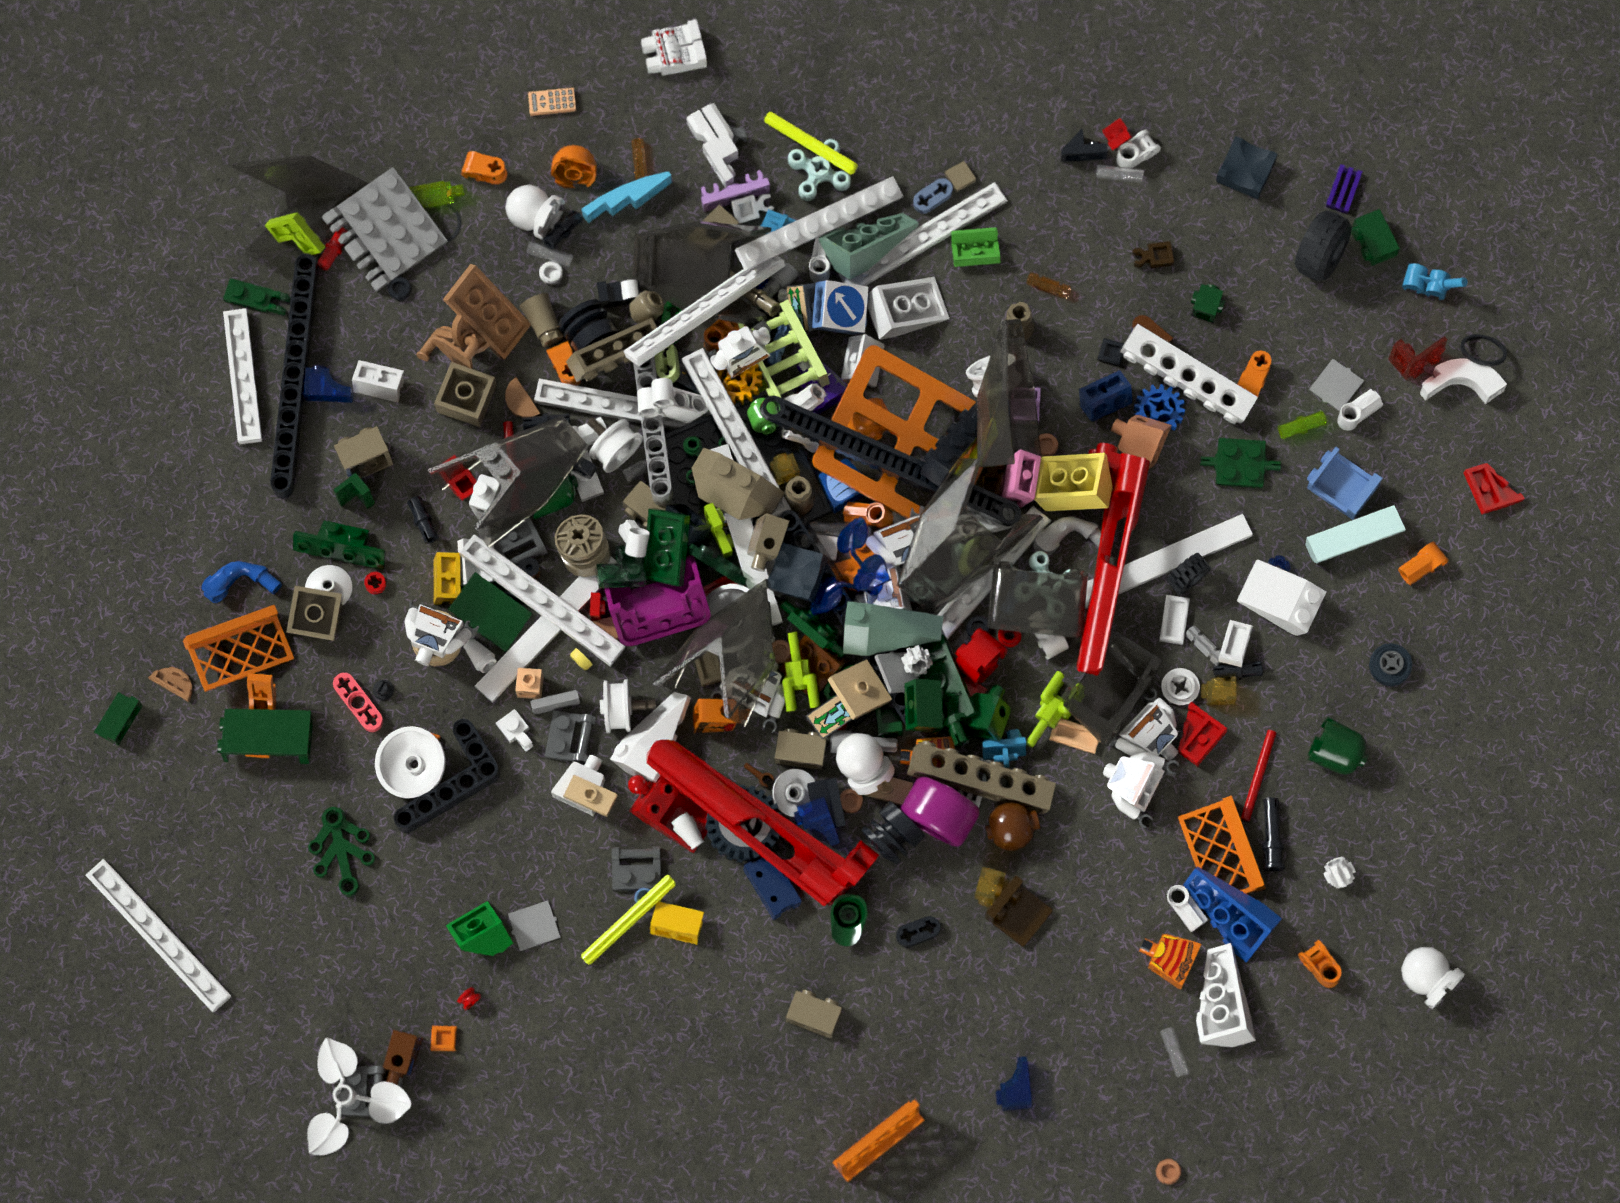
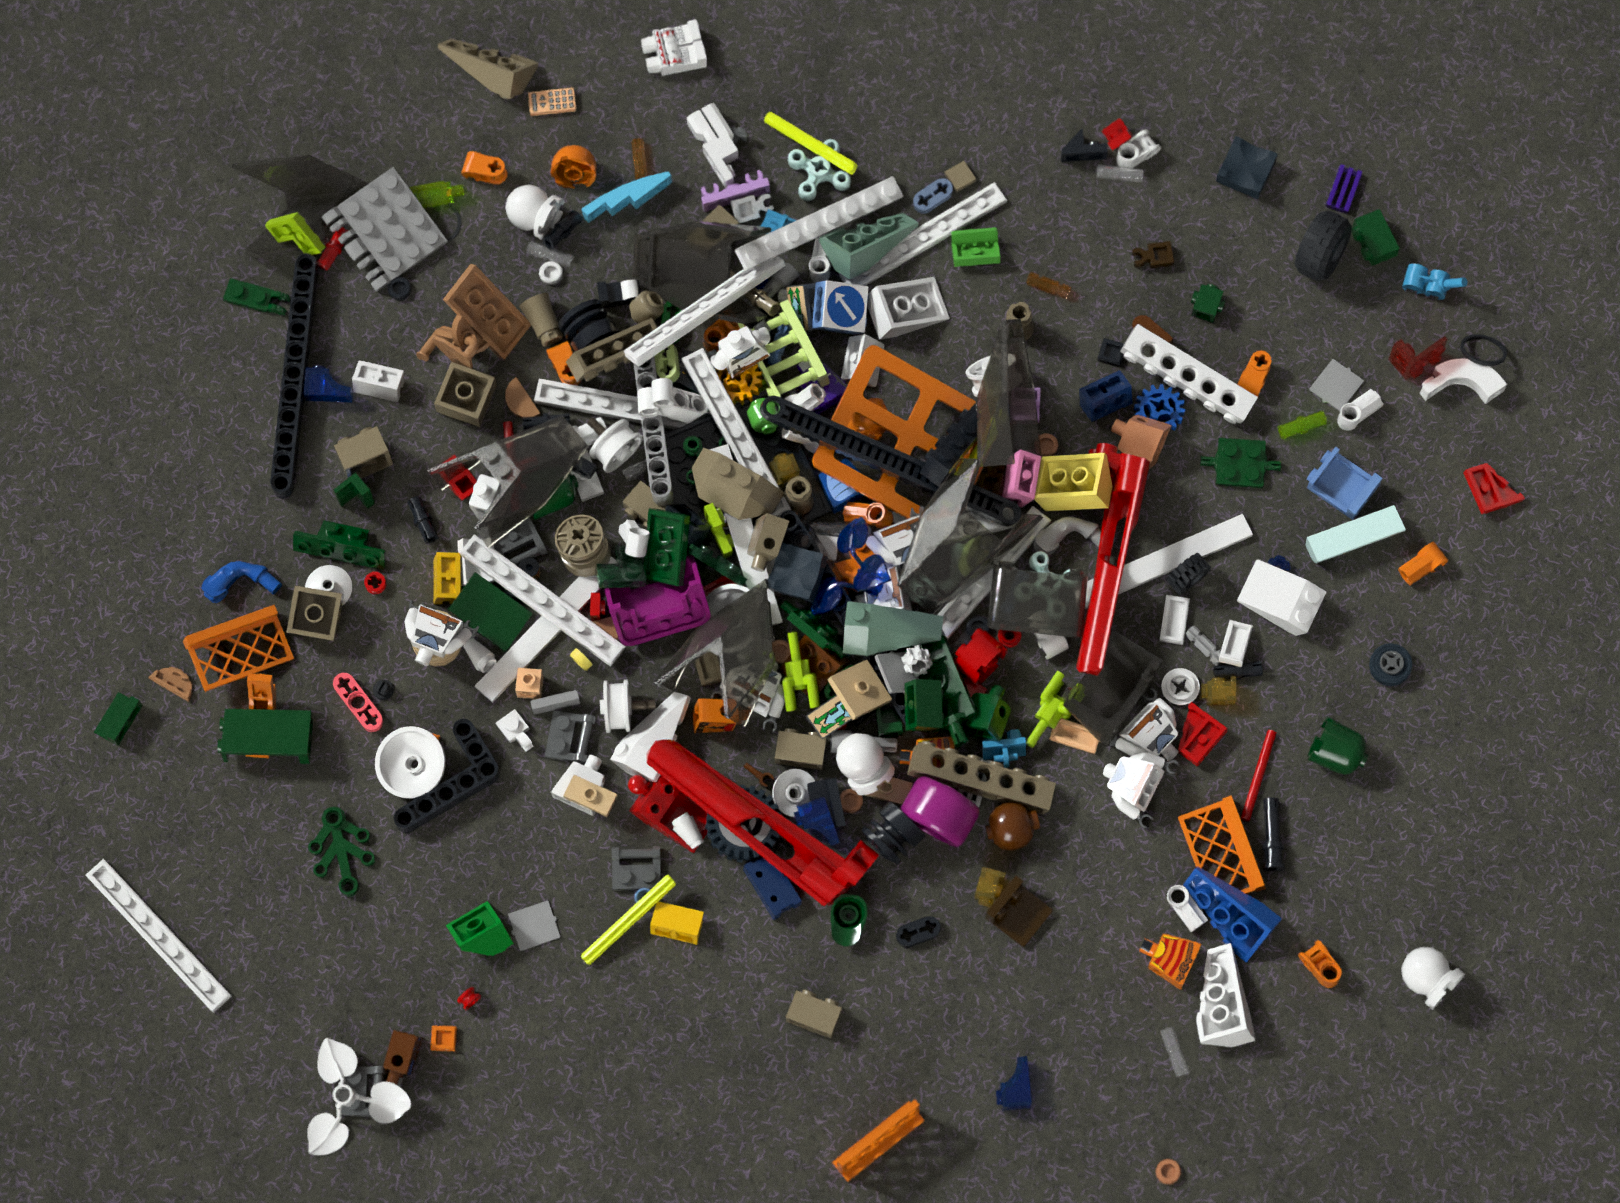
(242, 376): white plate -> none
(498, 74): none -> dark tan wedge
(1339, 872): white gear -> none

